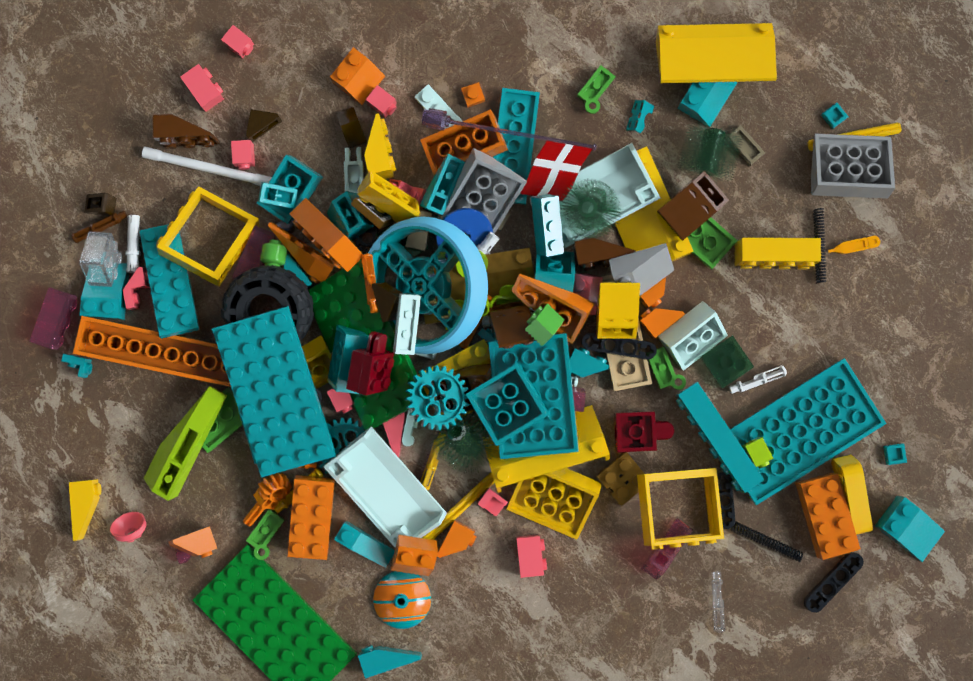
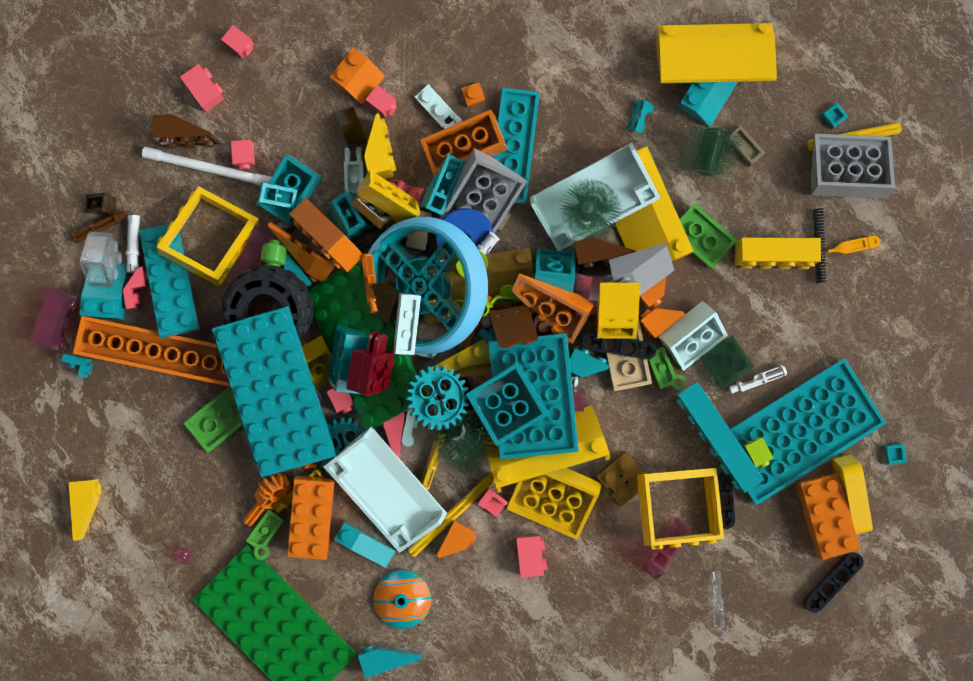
(126, 524): coral piece -> none
(181, 447): lime wedge -> none
(196, 543): orange slope -> none
(260, 123): dark brown slope -> none
(414, 555): orange slope -> none
(543, 324): bright green brick -> none
(547, 225): brick -> none
(553, 167): flag -> none
(595, 88): bright green hinge -> none
(639, 431): dark red brick -> none
(693, 205): reddish brown slope -> none
(796, 557): black piece -> none
(910, 527): teal slope -> none

